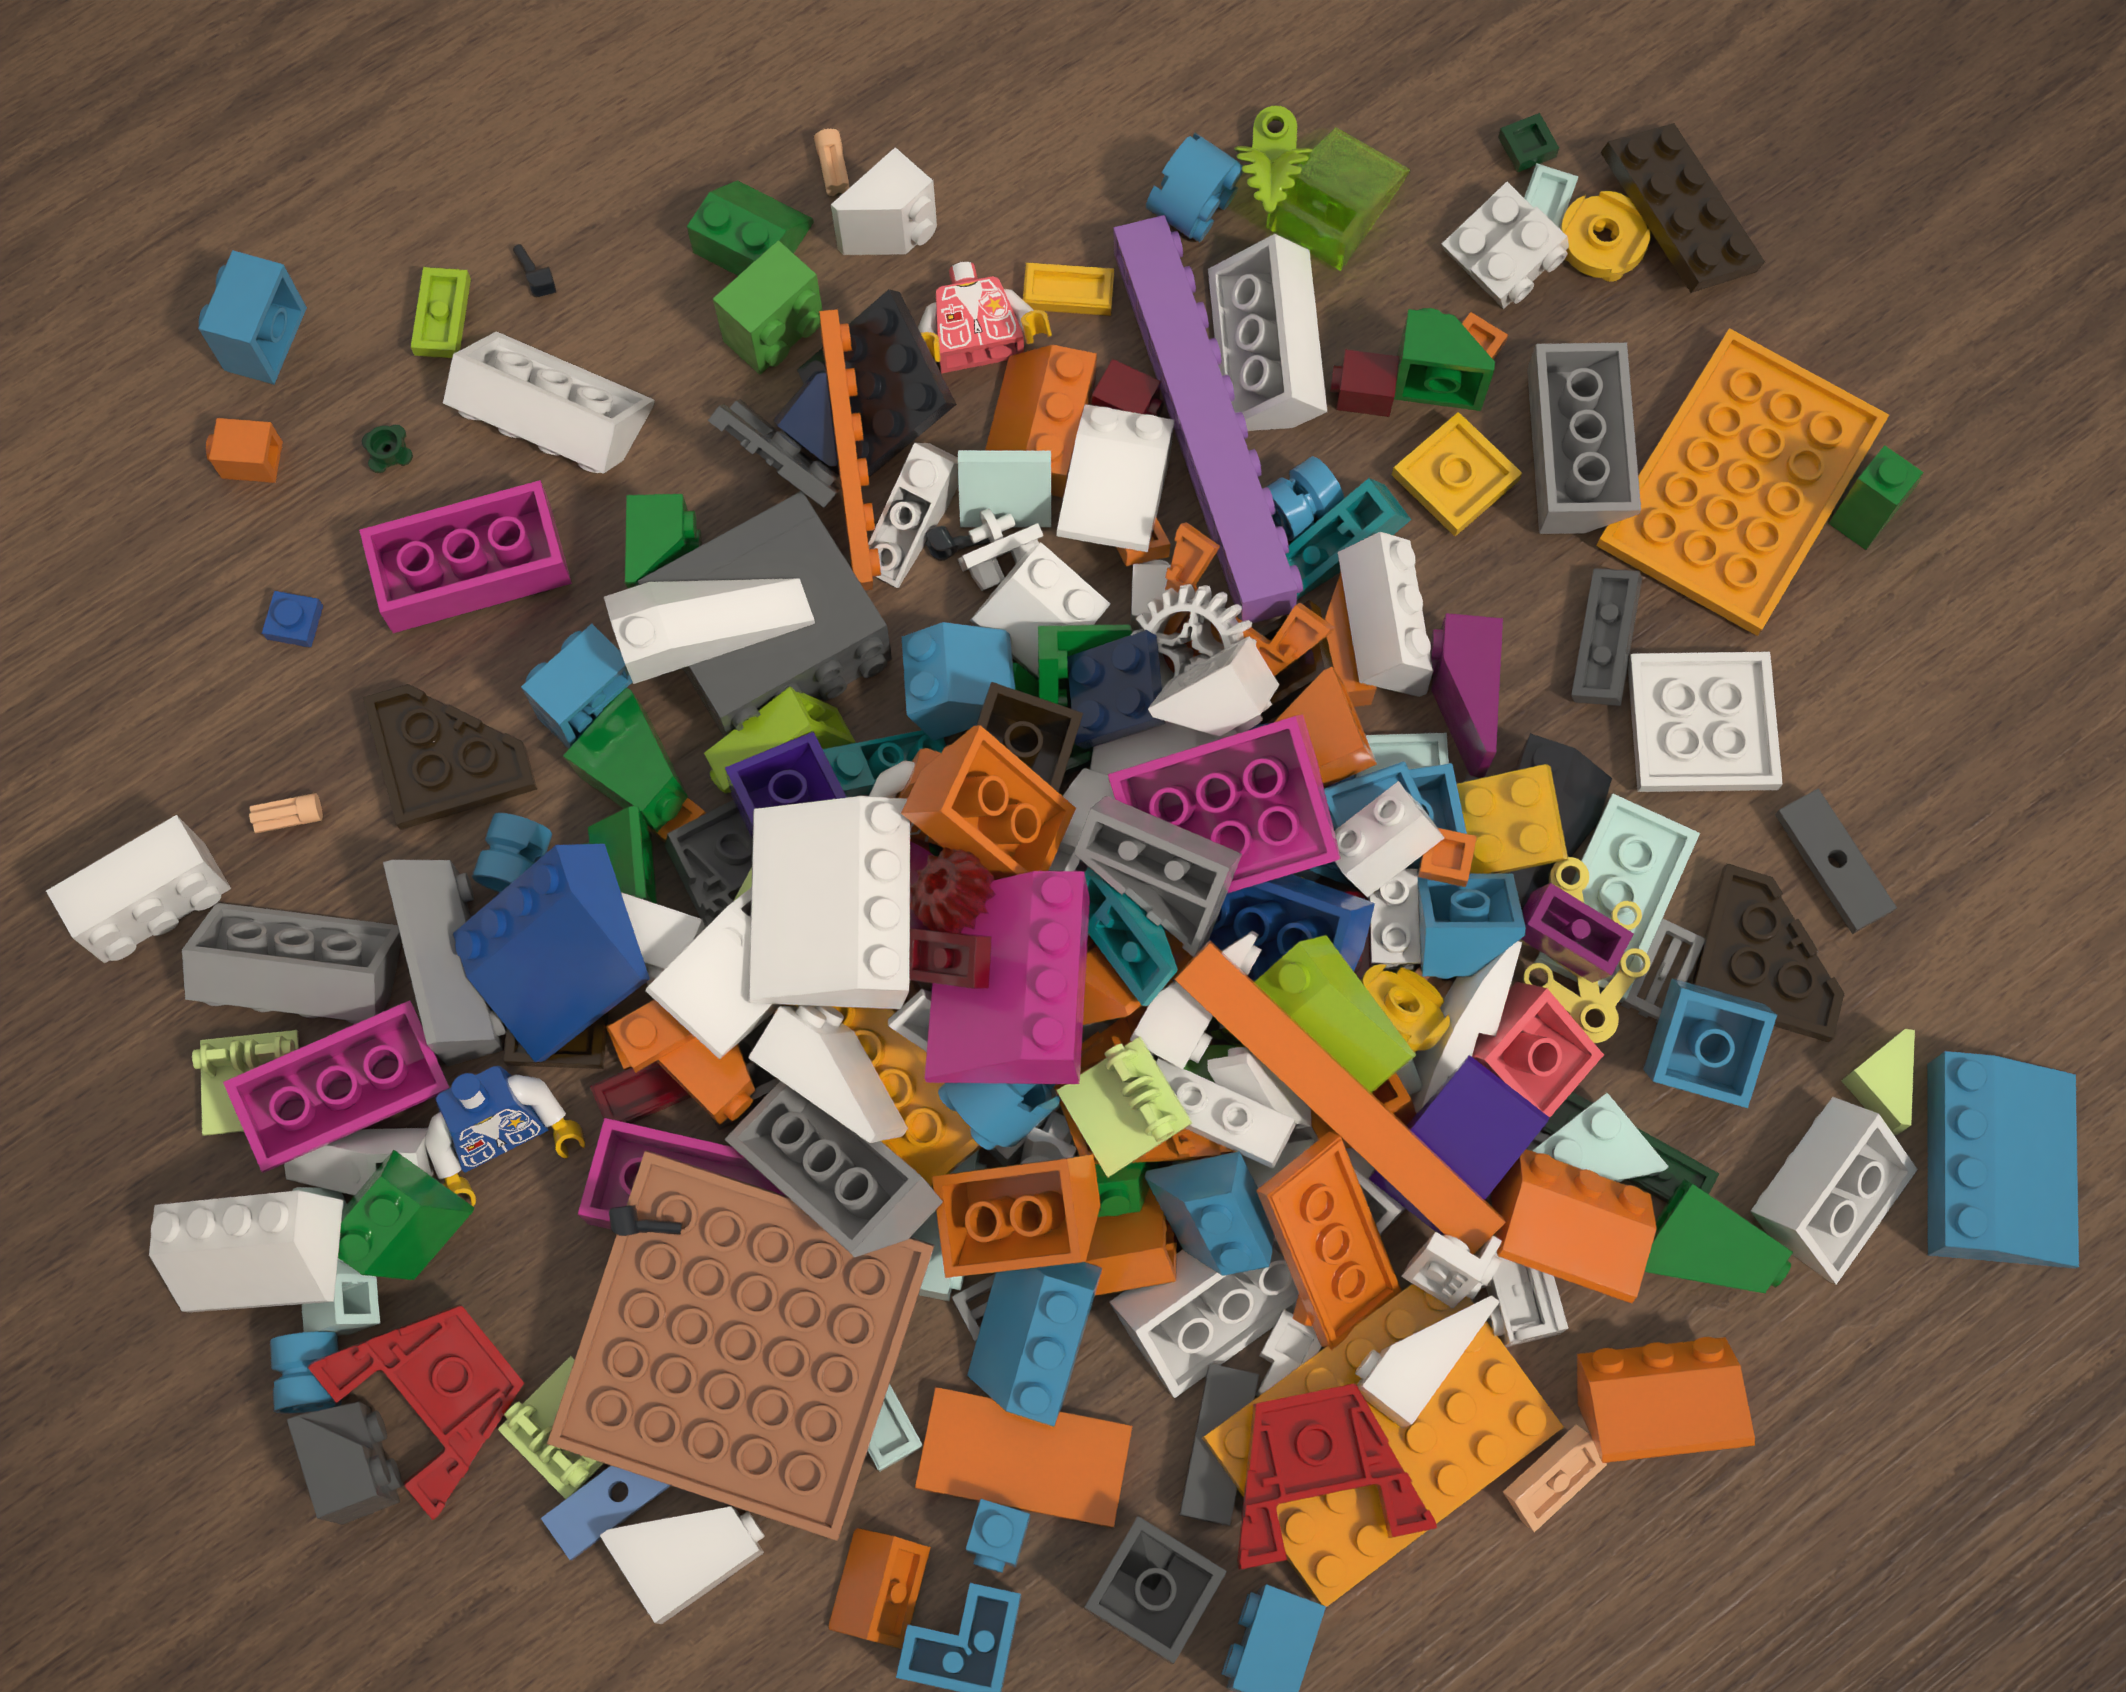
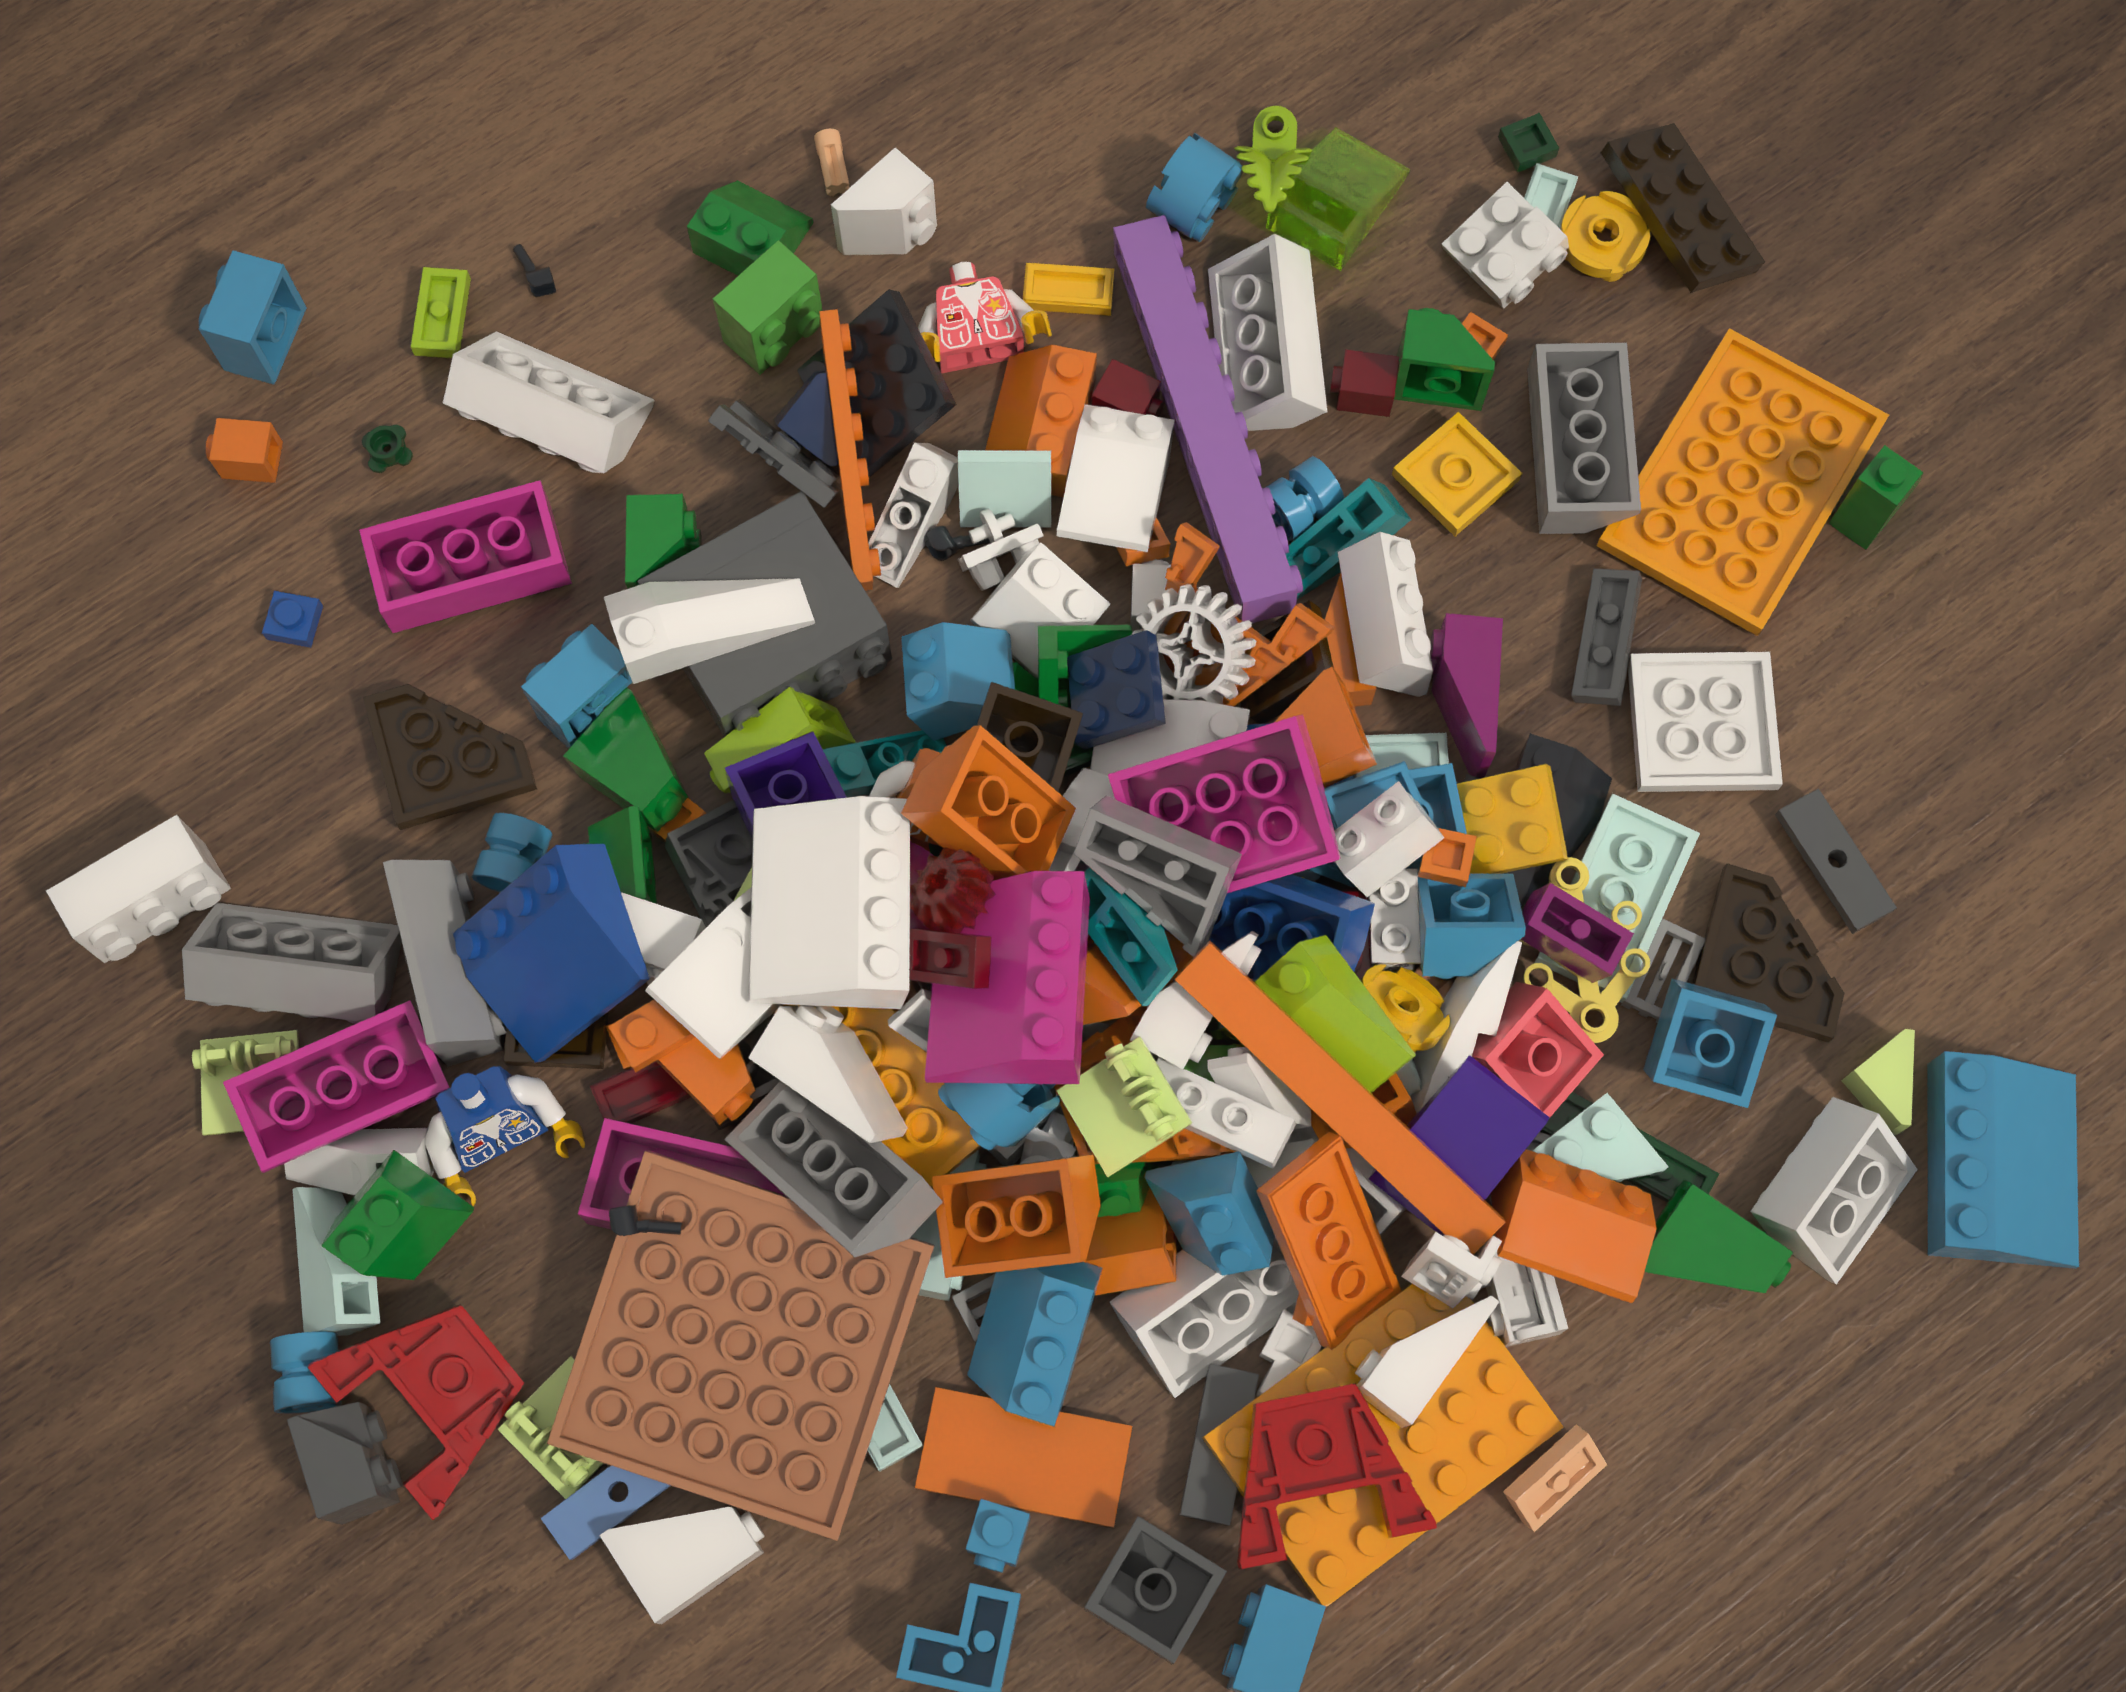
(248, 1250): white slope -> none
(286, 813): light nougat piece -> none
(879, 1587): orange panel -> none
(1219, 692): white slope -> none
(1664, 1399): orange slope -> none

